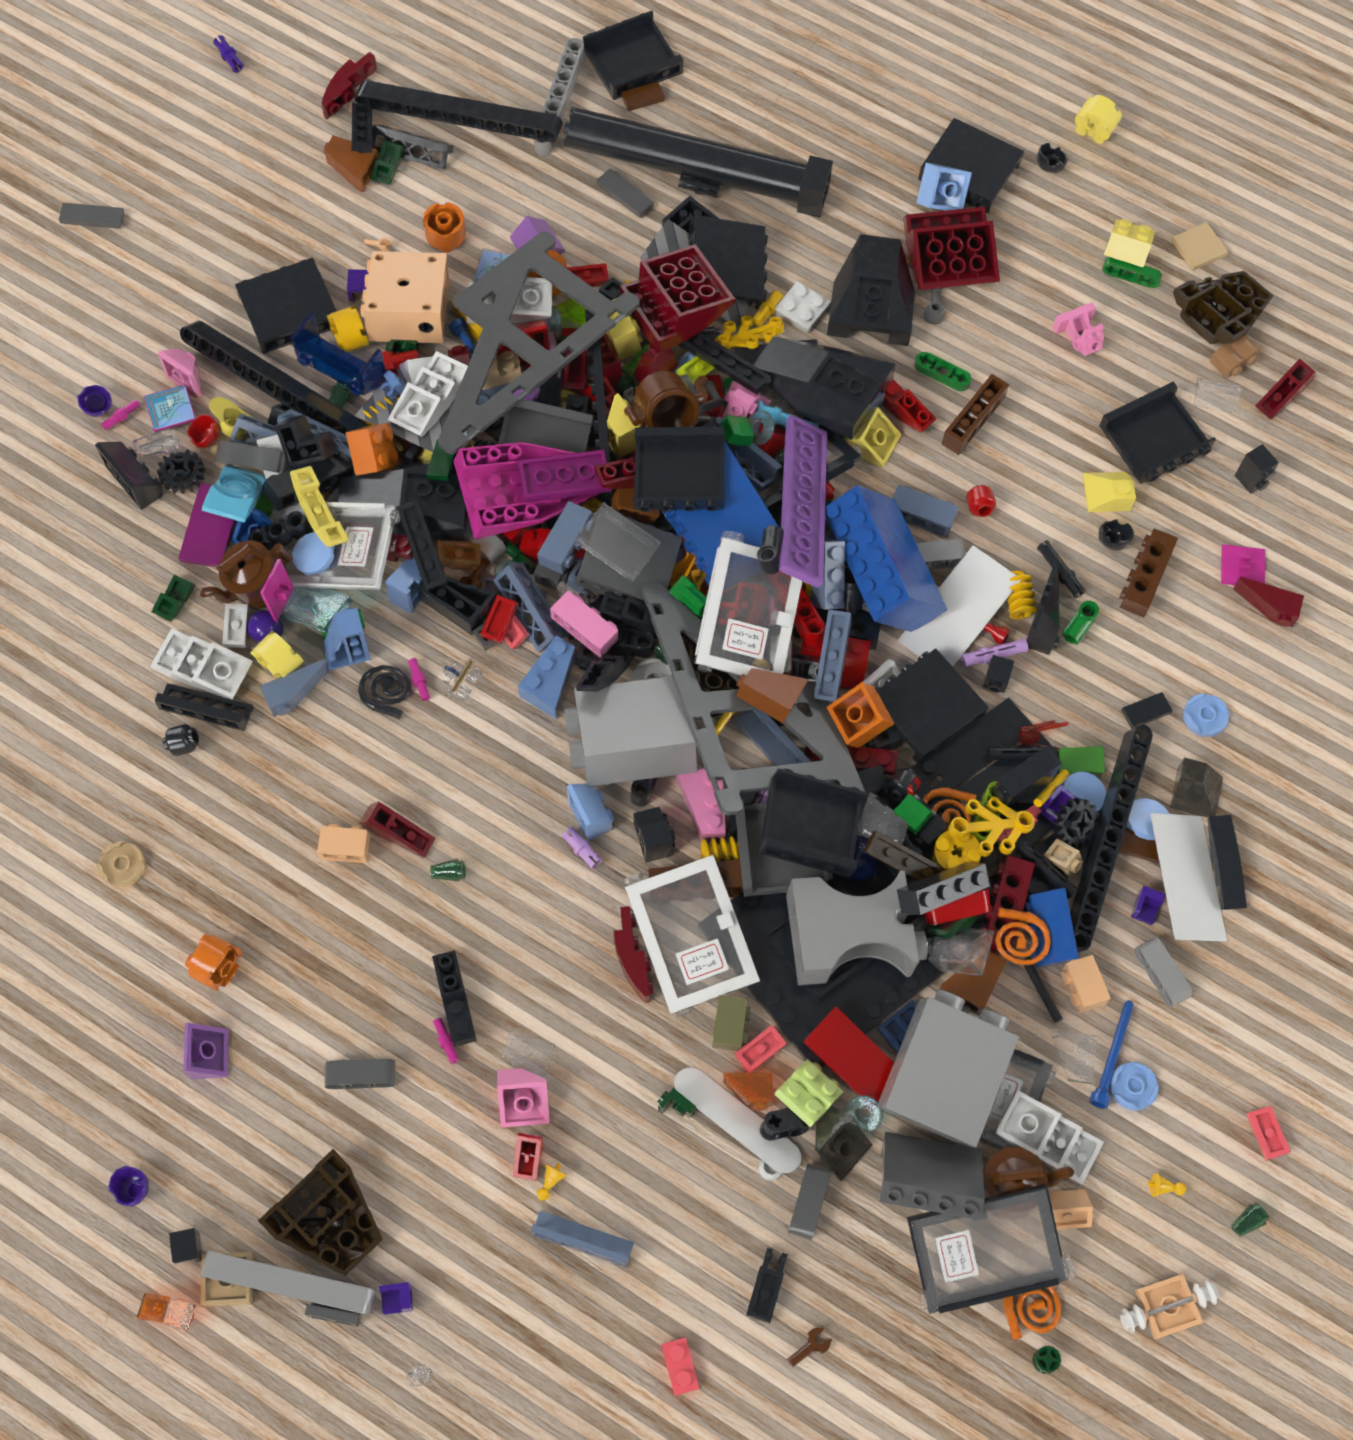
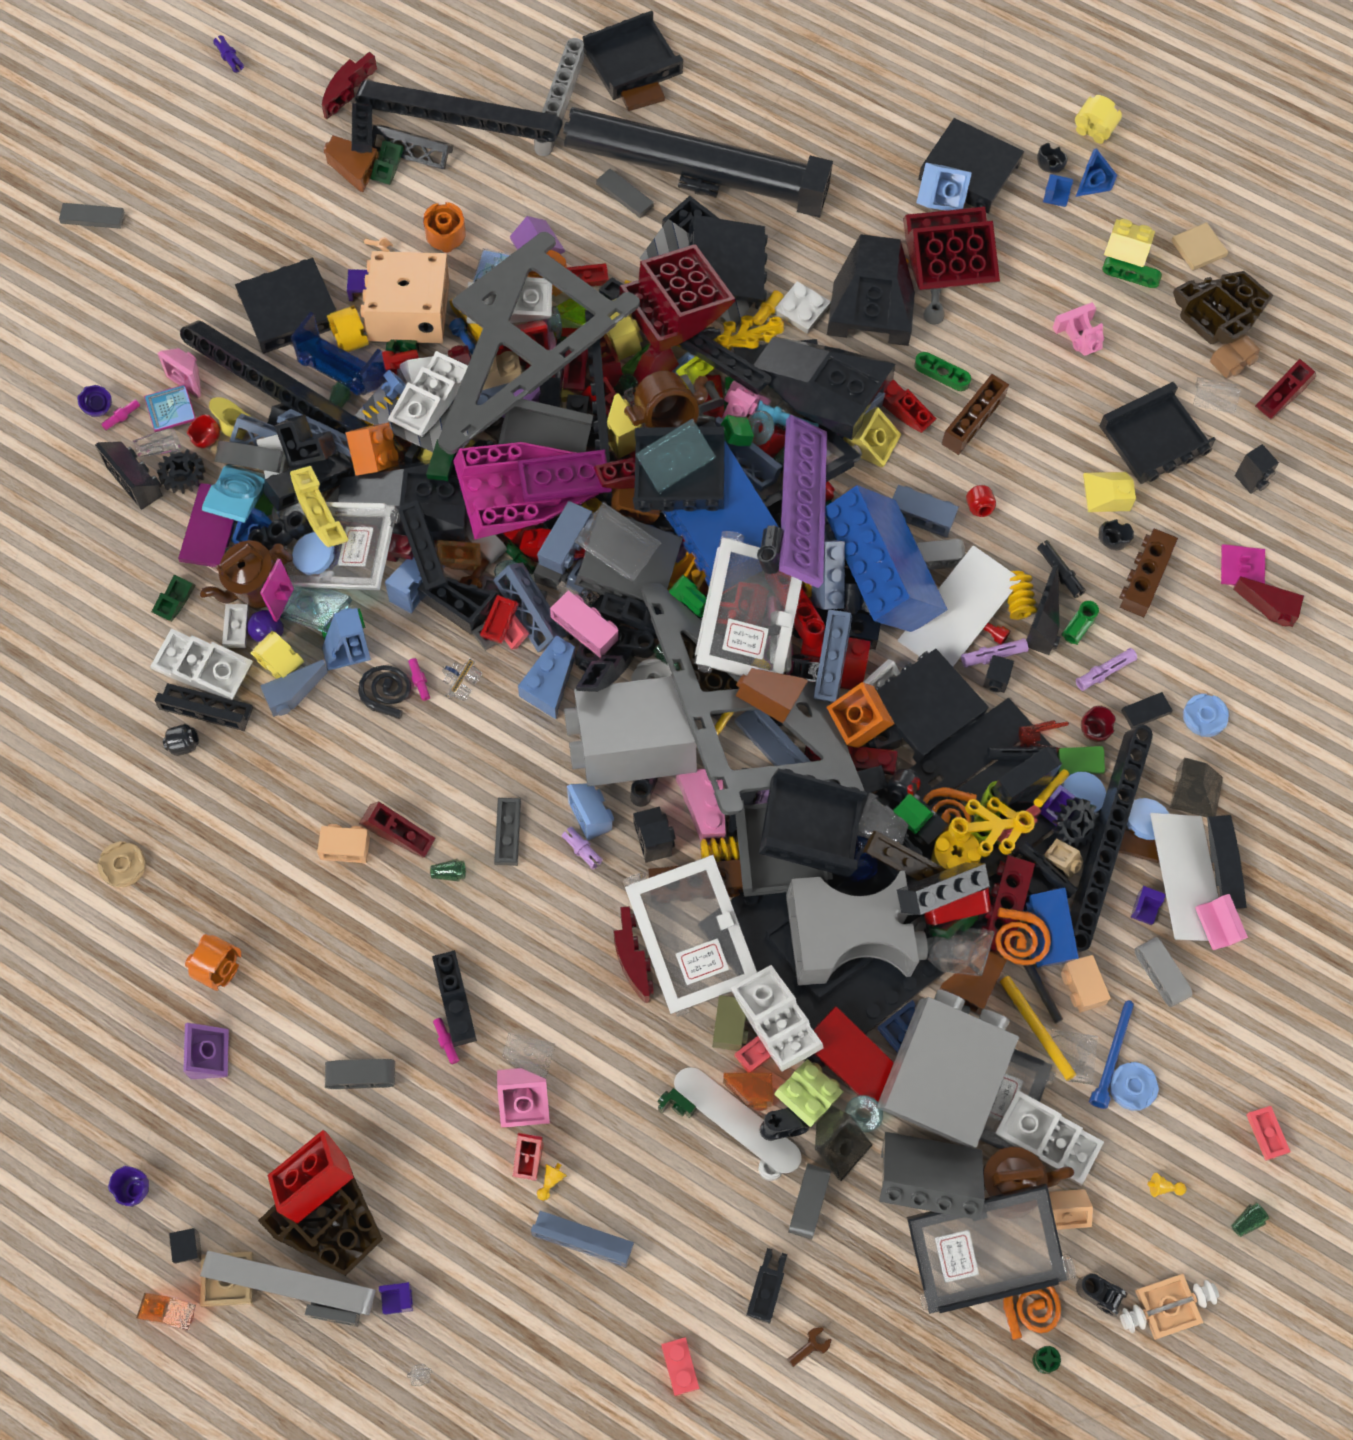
(309, 1177): none -> red slope
(507, 831): none -> dark grey tile
(675, 455): none -> clear light blue tile
(776, 1018): none -> white slope
(1038, 1028): none -> yellow piece
(1058, 190): none -> blue panel
(1097, 176): none -> blue slope
(1098, 724): none -> dark red hair
(1099, 673): none -> lavender pin
(1105, 1295): none -> black piece
(1221, 922): none -> bright pink panel

